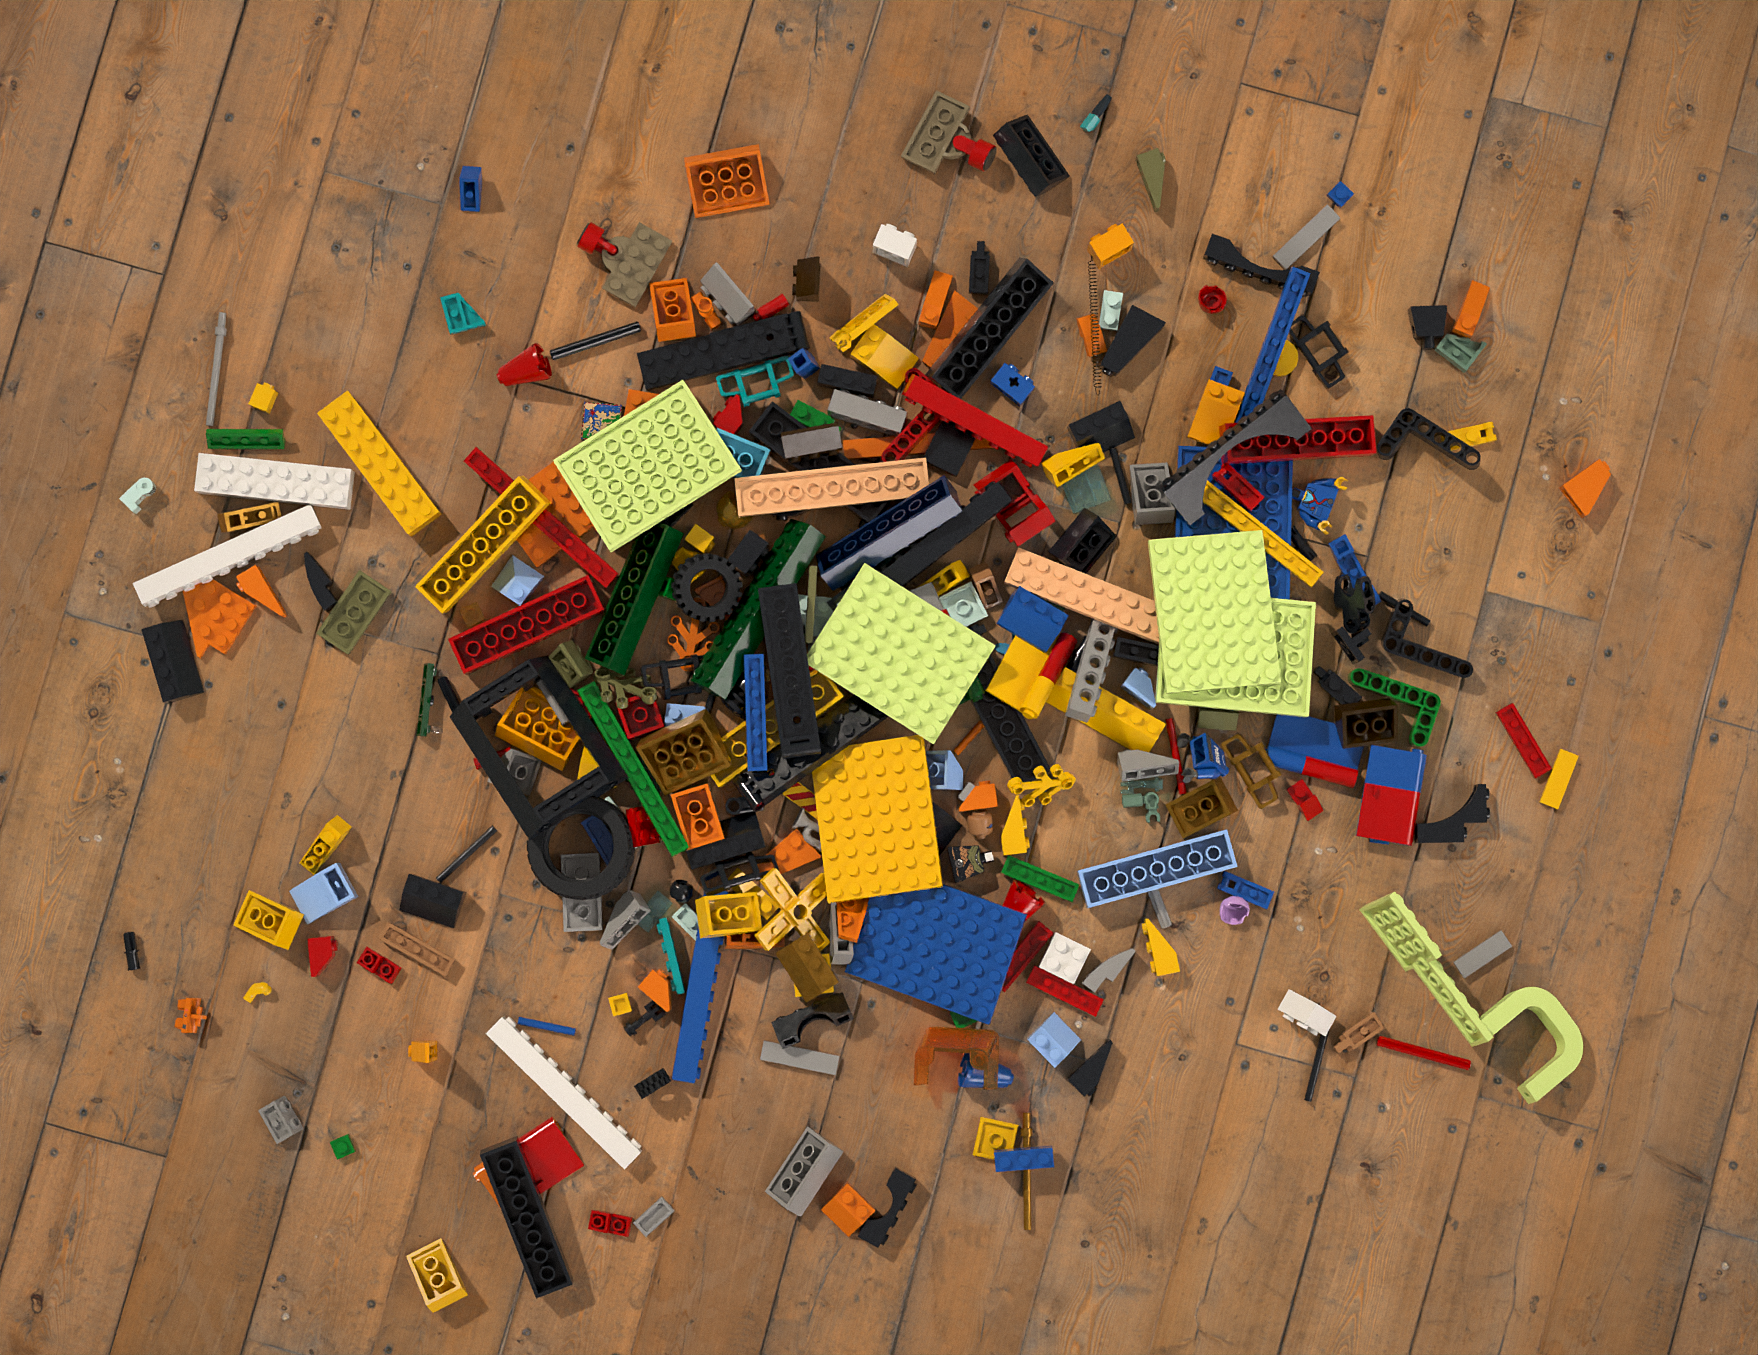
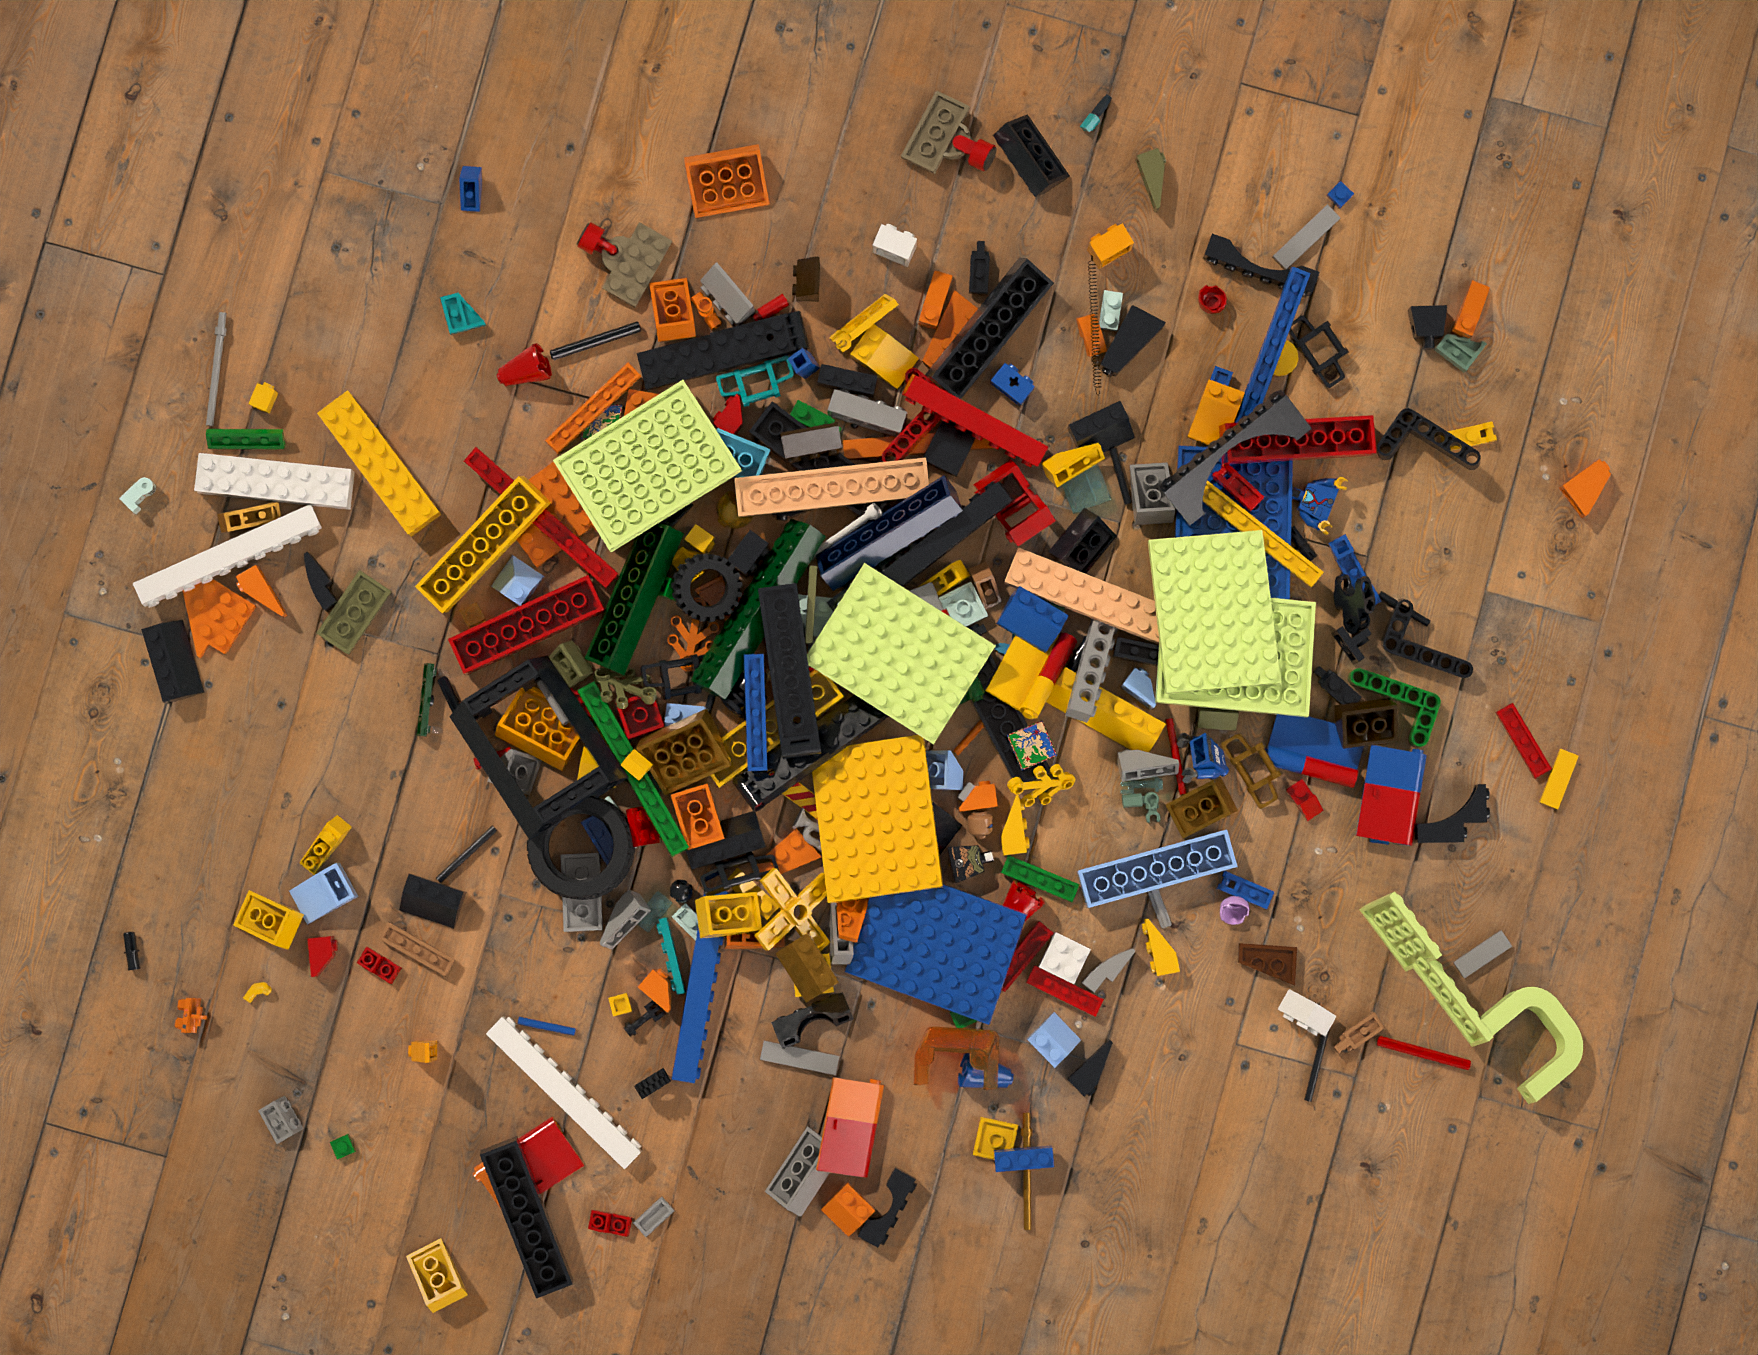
(593, 408): none -> orange tile
(636, 764): none -> yellow piece
(743, 806): black piece -> none
(850, 1127): none -> door
(872, 512): none -> white piece
(1031, 745): none -> tile
(1270, 960): none -> reddish brown wing

